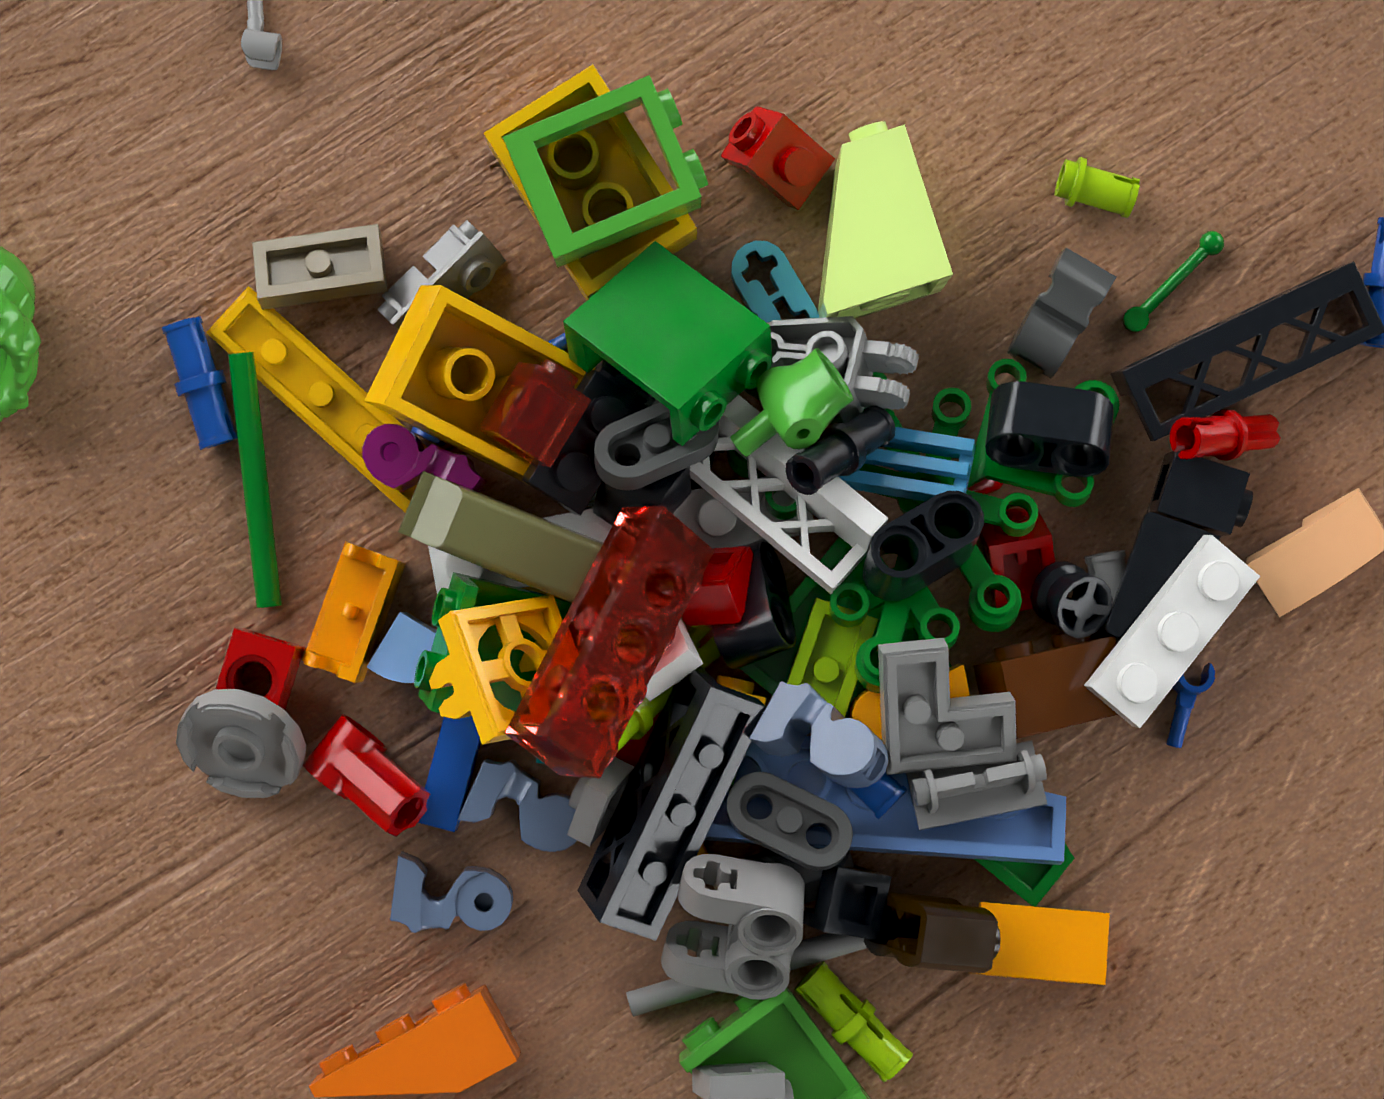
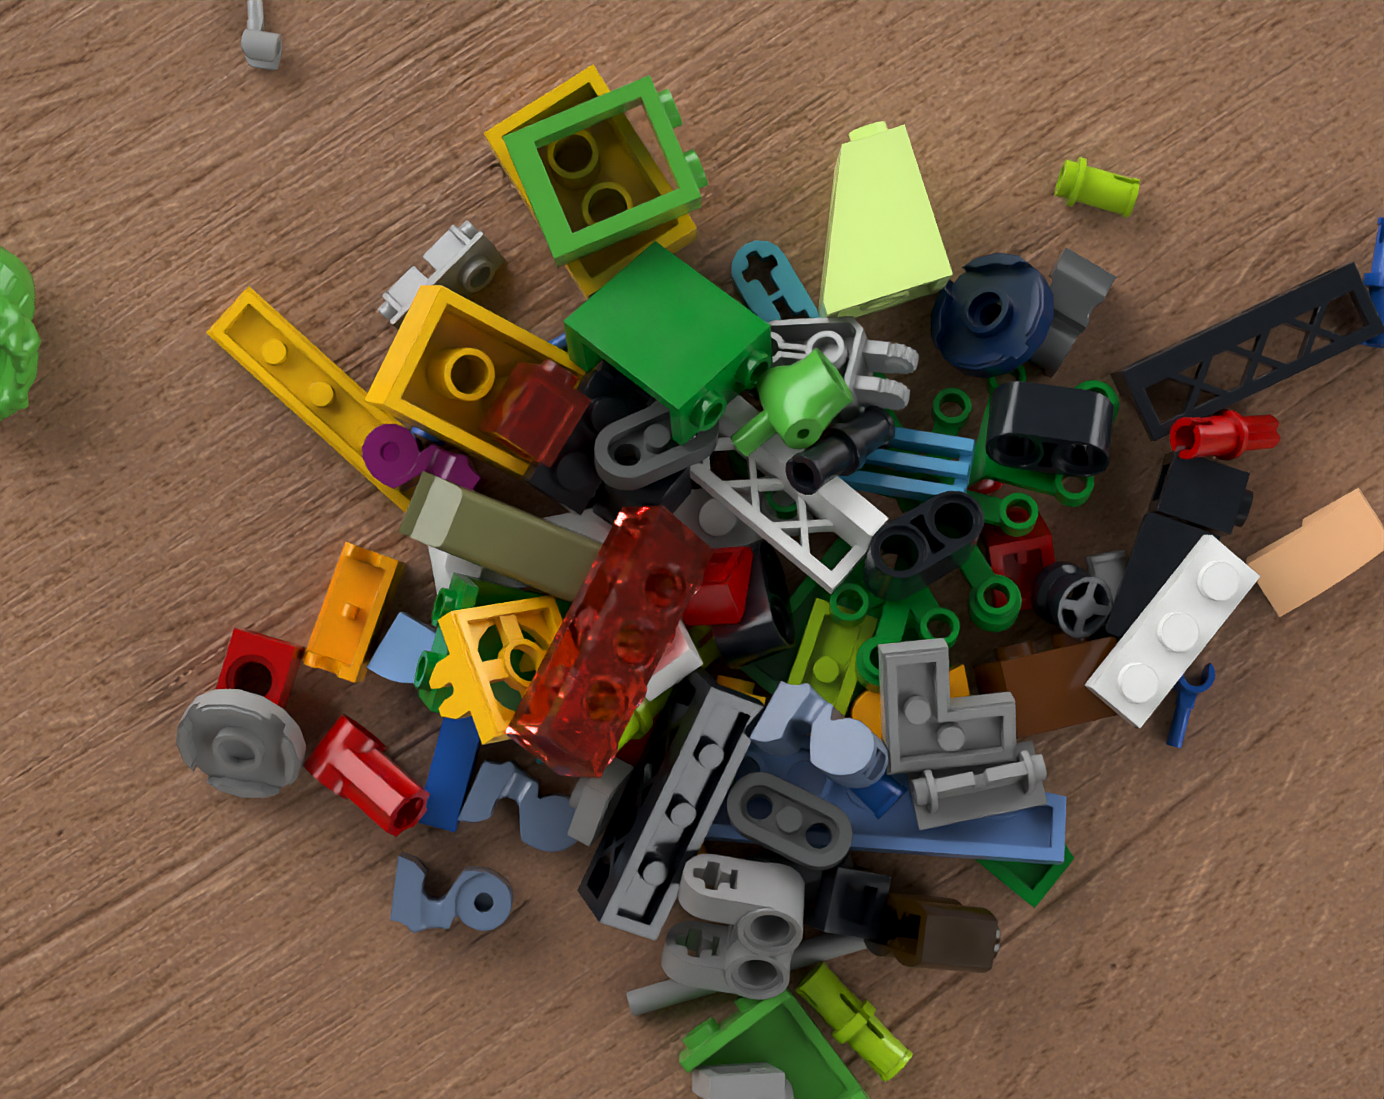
(200, 382): blue pin -> none
(255, 479): green bar -> none
(319, 266): dark tan plate -> none
(434, 1055): orange slope -> none
(777, 155): red bracket -> none
(966, 308): none -> dark blue plate
(1050, 944): light orange hinge -> none
(1137, 318): green hinge -> none

